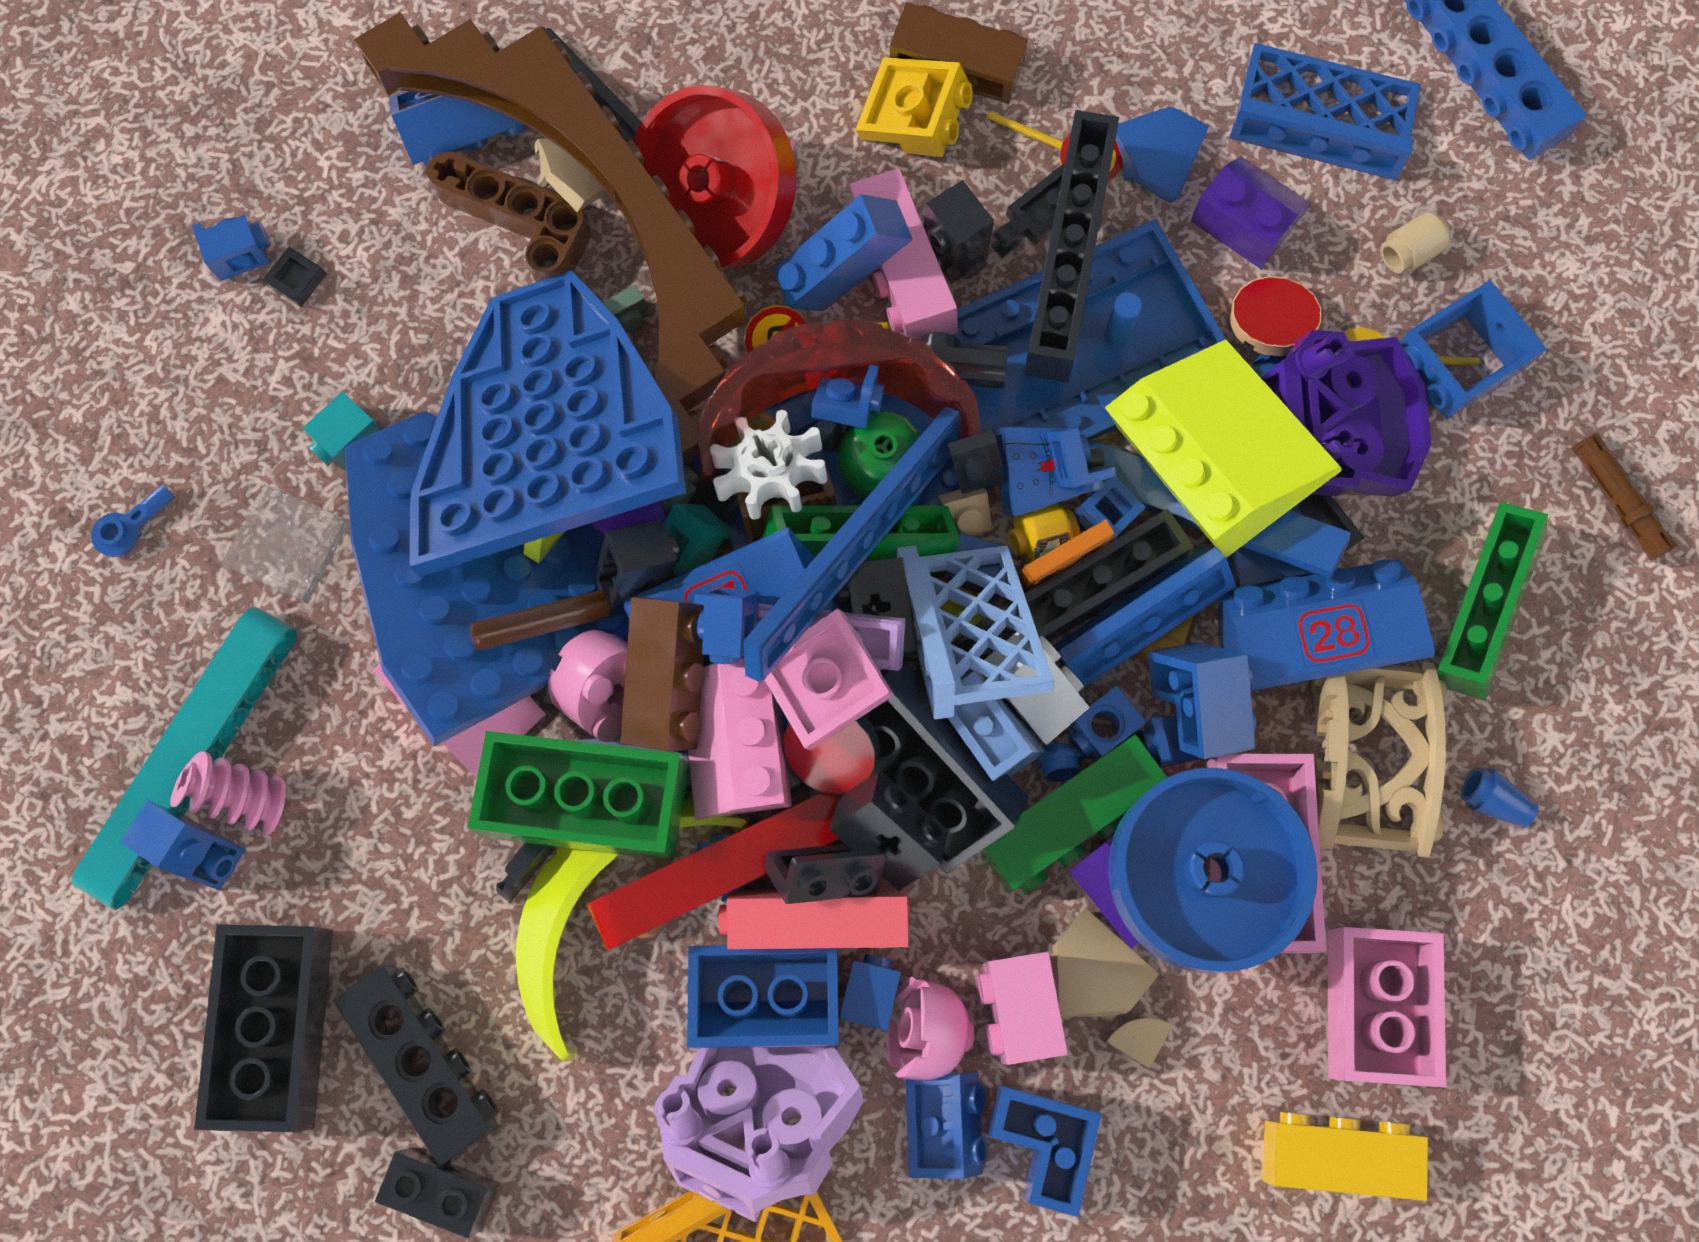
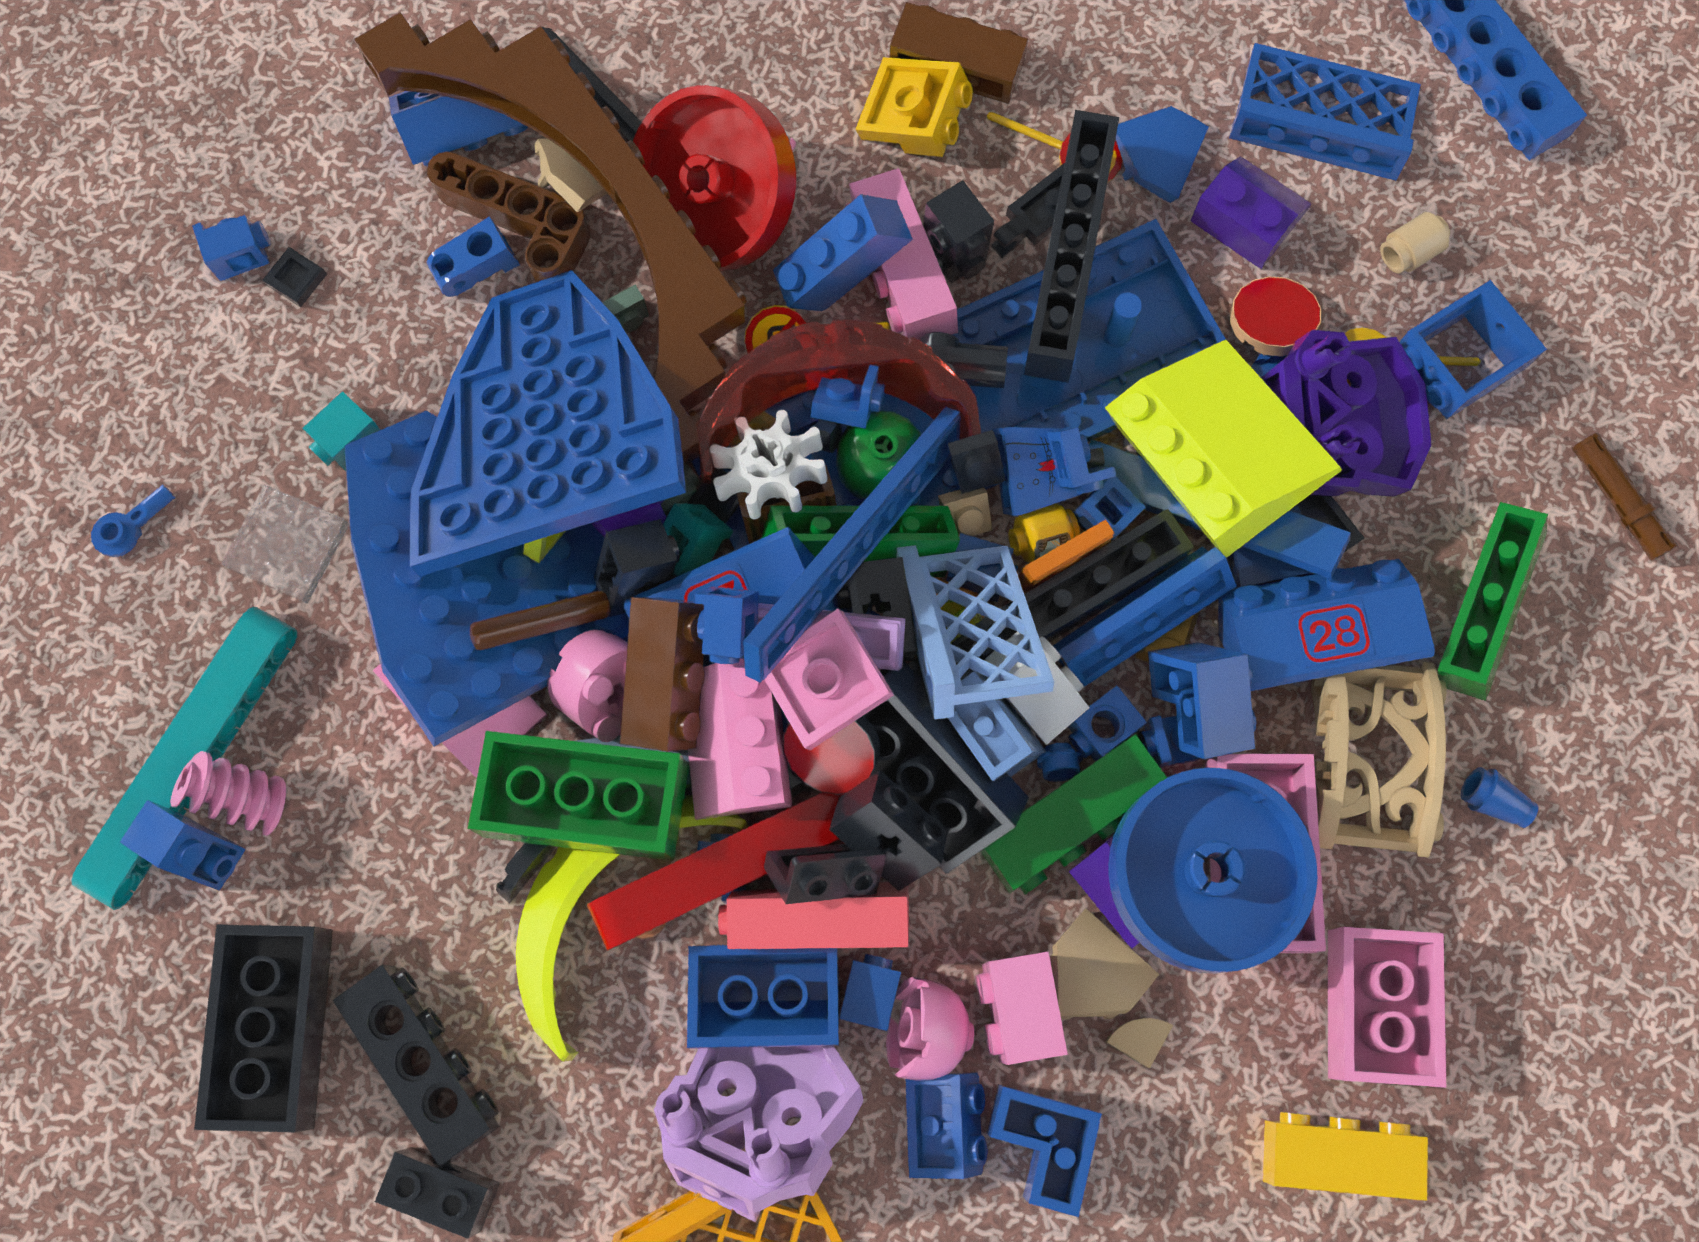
(471, 258): none -> blue leg

